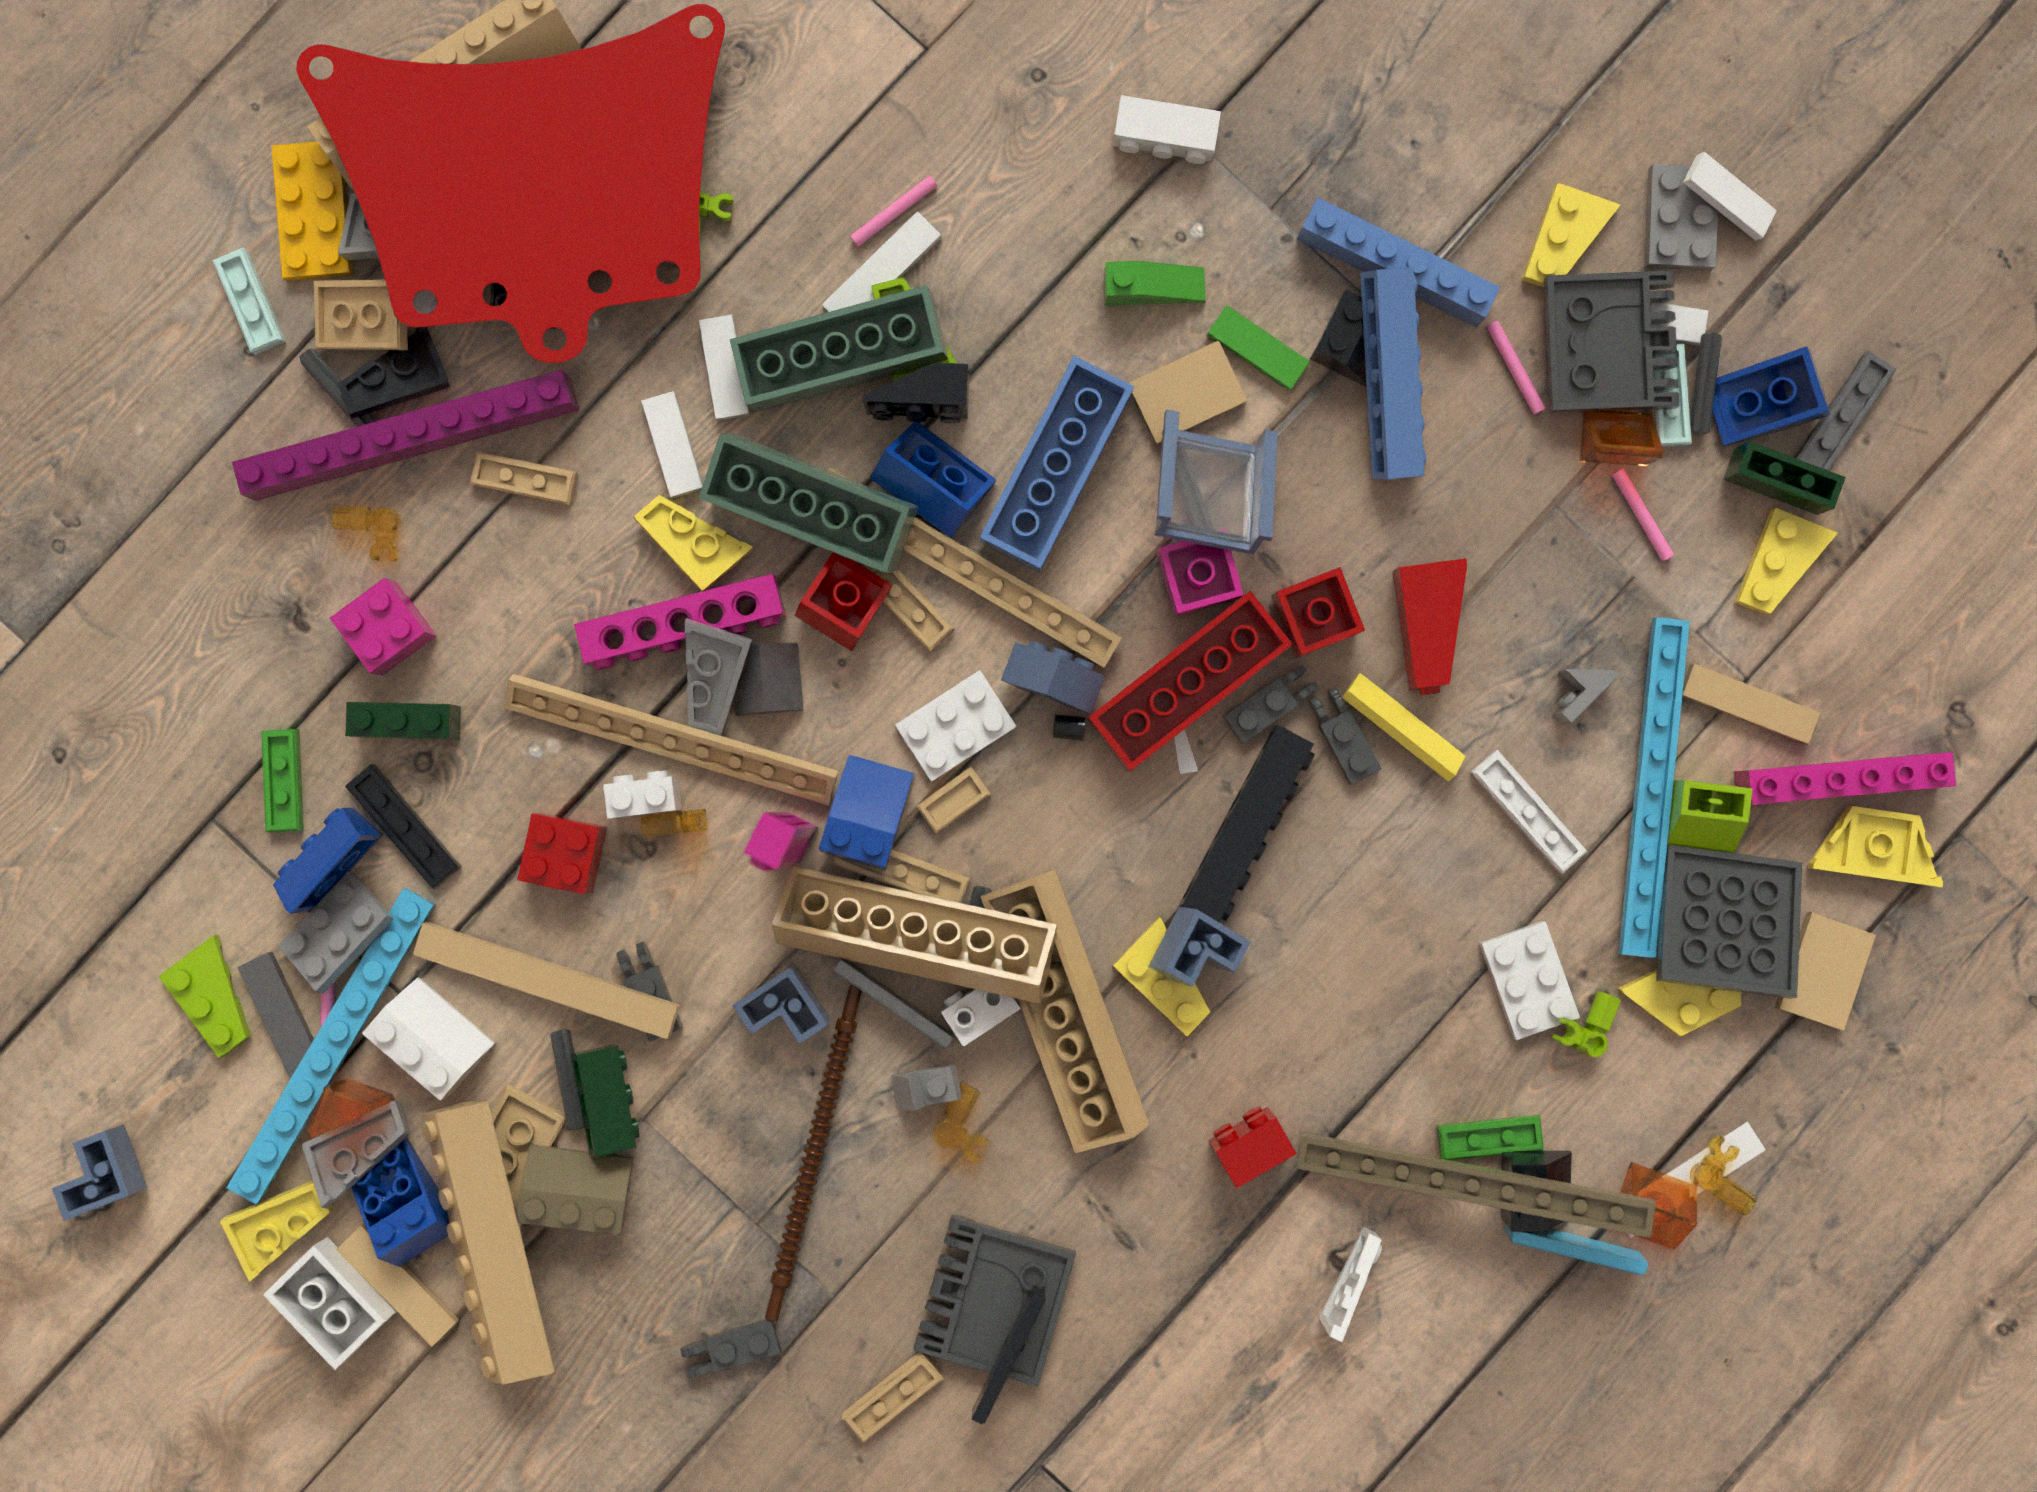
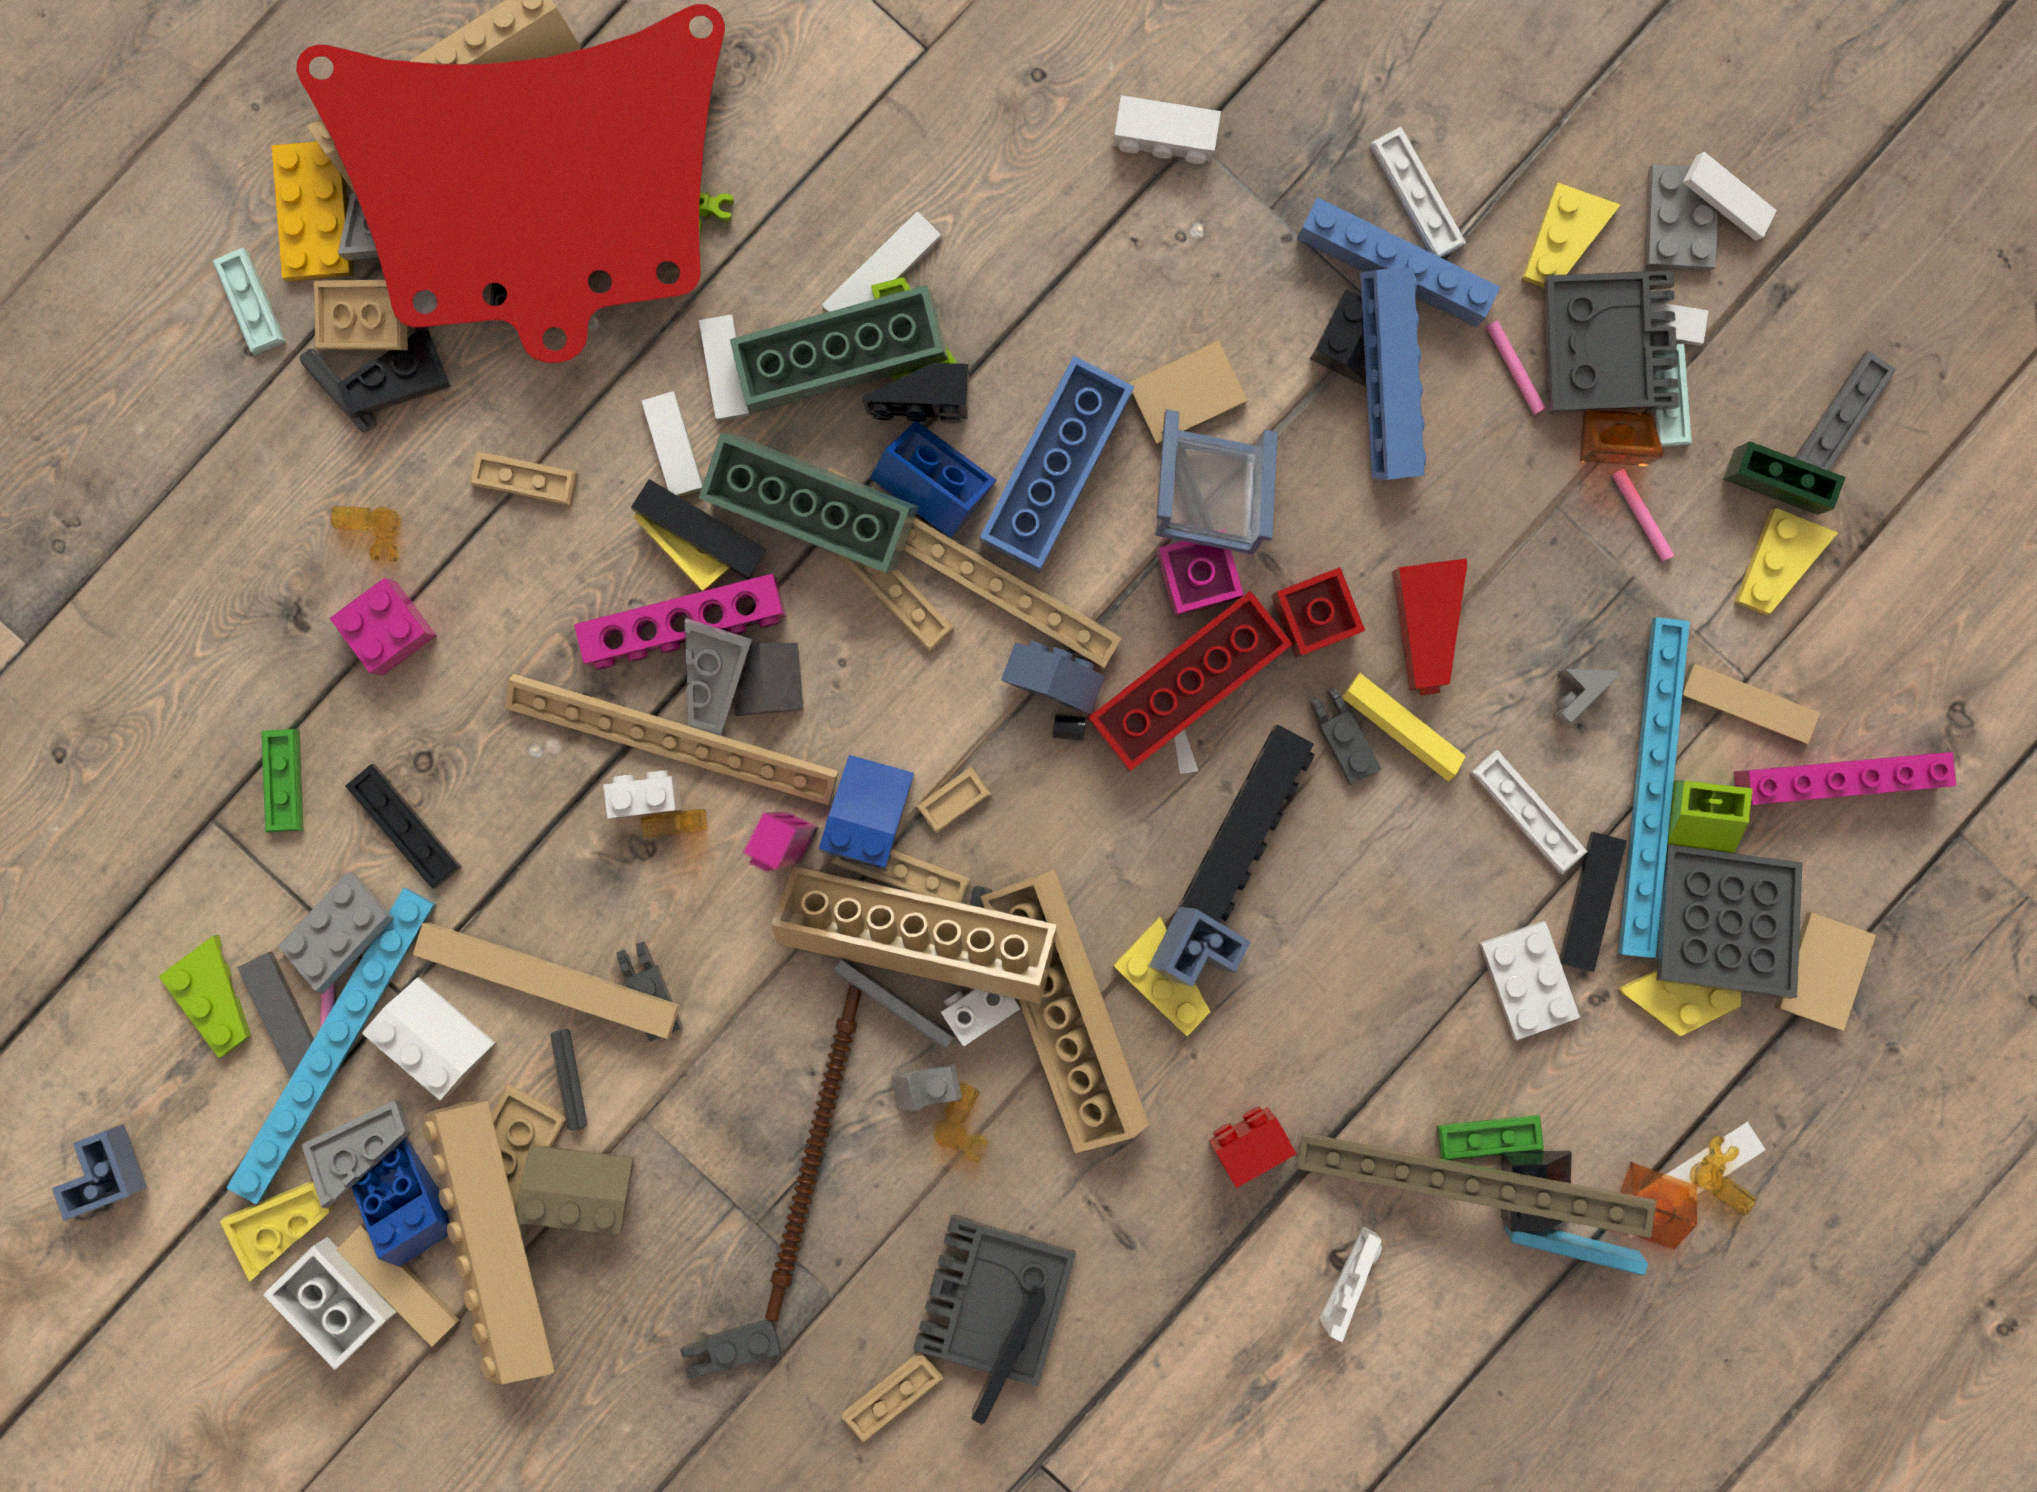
(325, 859): blue slope -> none
(343, 1103): clear orange slope -> none
(403, 720): dark green brick -> none
(405, 436): magenta brick -> none
(562, 853): red brick -> none
(605, 1100): dark green brick -> none
(698, 529): none -> black tile
(786, 997): sand blue brick -> none
(843, 600): red slope -> none
(893, 211): bright pink bar -> none
(955, 725): white plate -> none
(1152, 283): bright green slope -> none
(1258, 348): bright green tile -> none
(1267, 706): dark grey hinge -> none
(1417, 193): none -> white tile
(1592, 901): none -> black tile
(1599, 1019): lime bar -> none
(1705, 383): dark grey axle -> none
(1769, 397): blue slope -> none
(1879, 847): light yellow wing -> none

